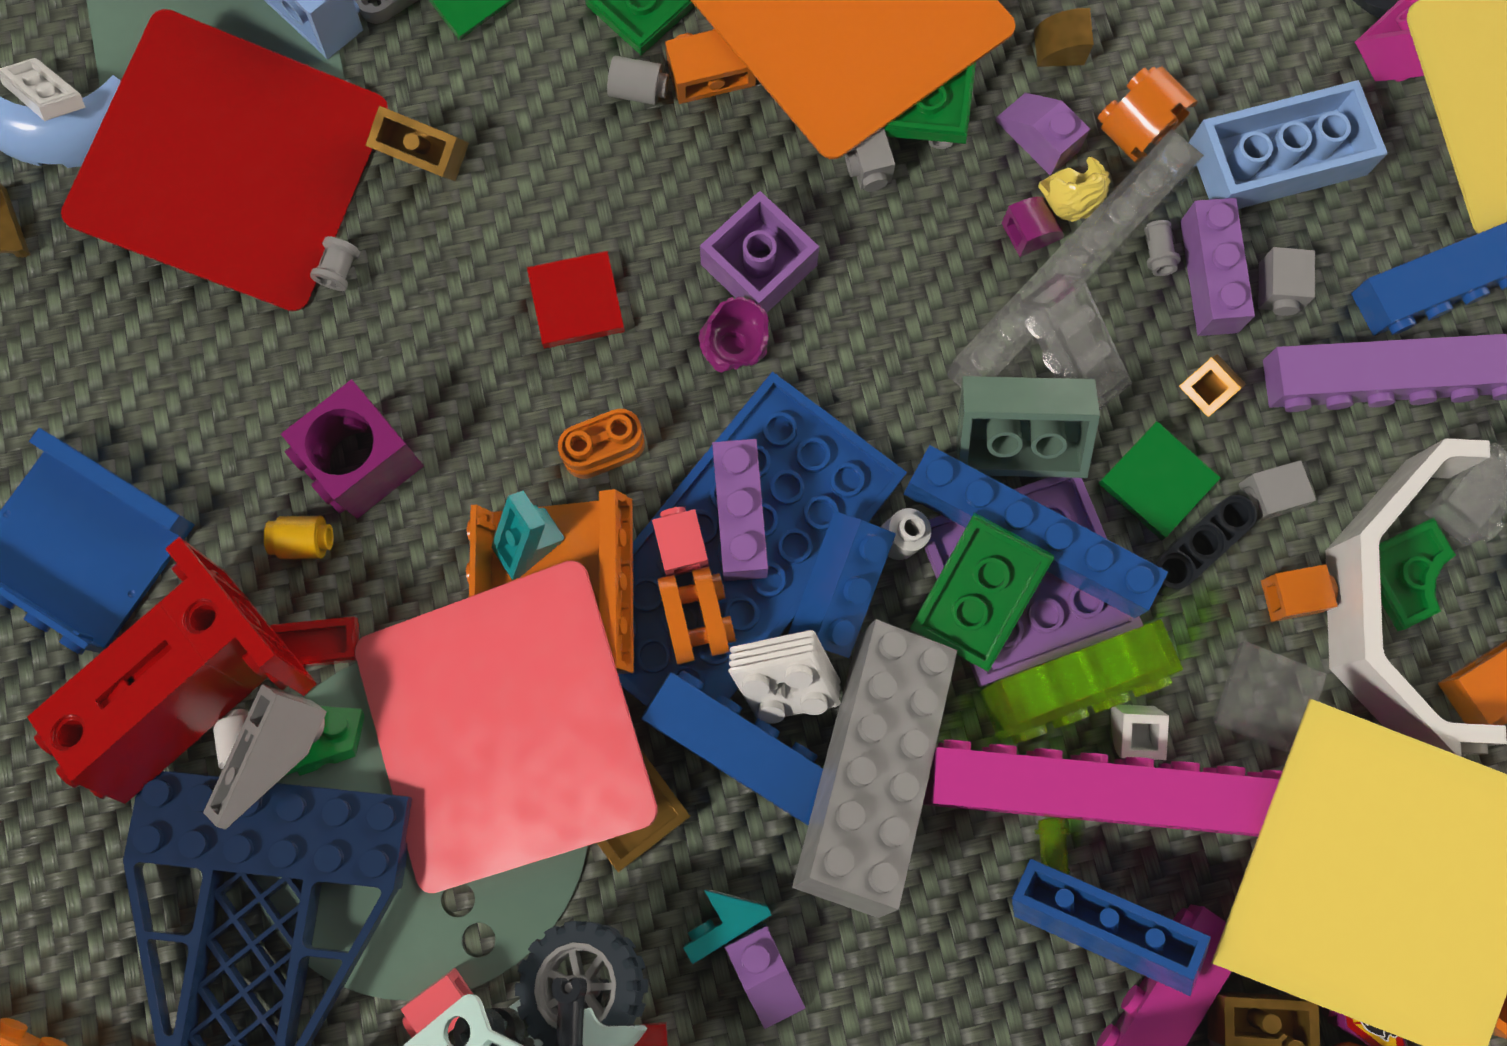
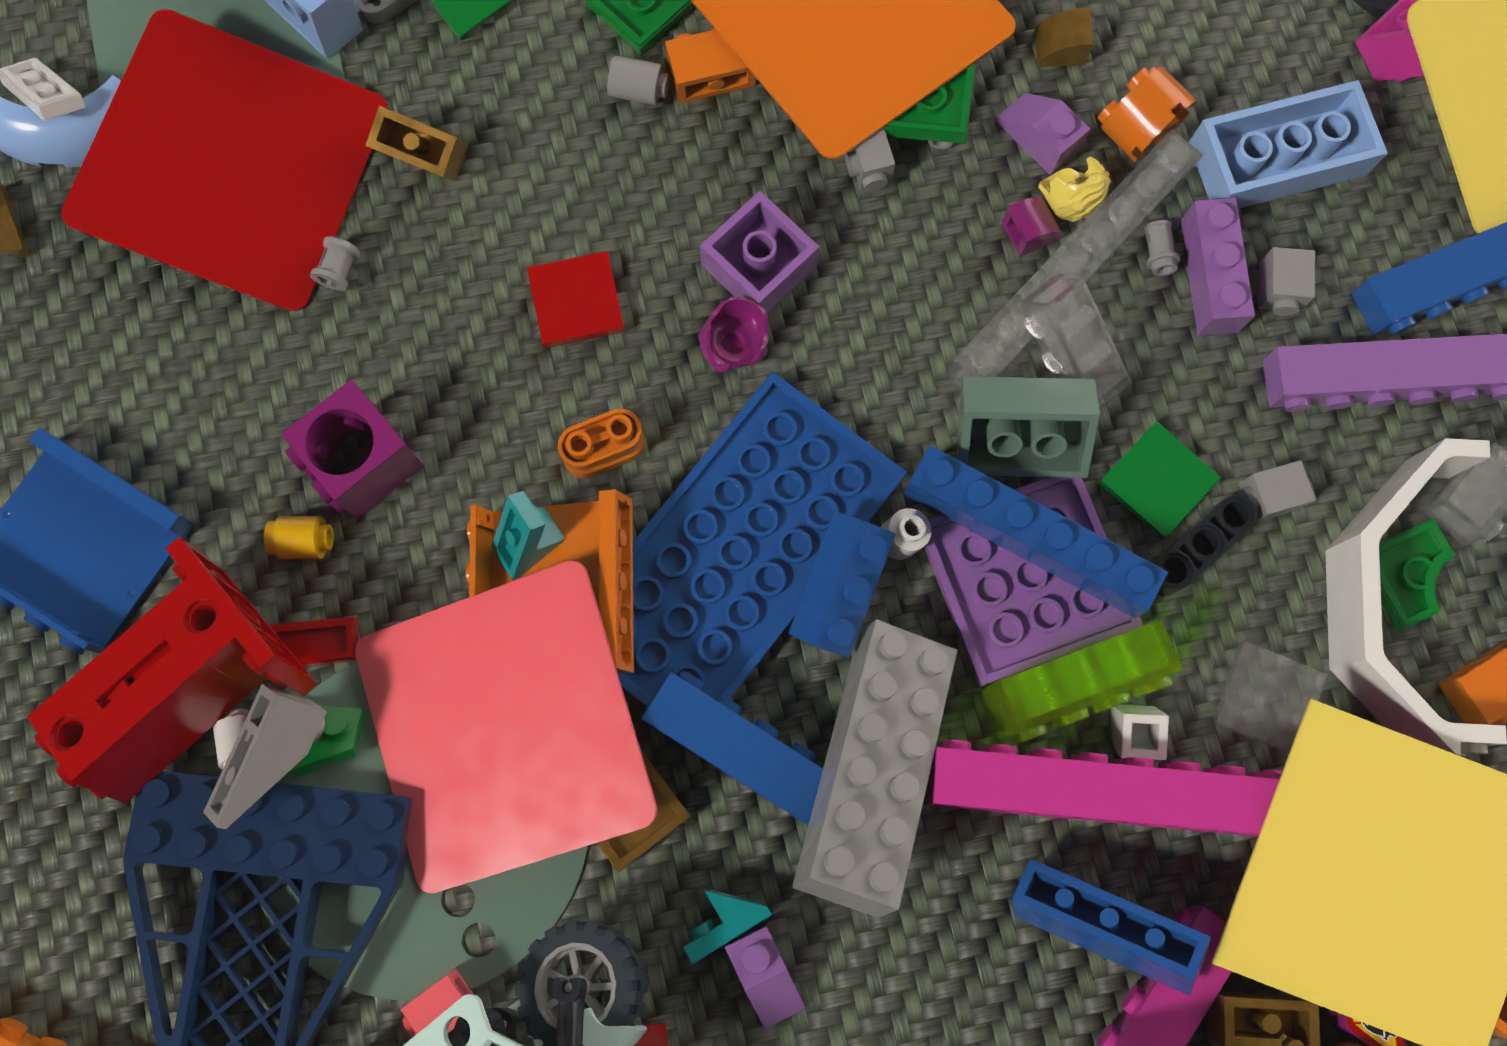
(680, 541): coral brick -> none
(716, 630): orange brick -> none
(740, 510): medium lavender brick -> none
(785, 676): white brick -> none
(982, 591): green tile -> none
(1053, 843): clear neon green pin -> none
(1212, 385): brick -> none
(1300, 592): orange brick -> none

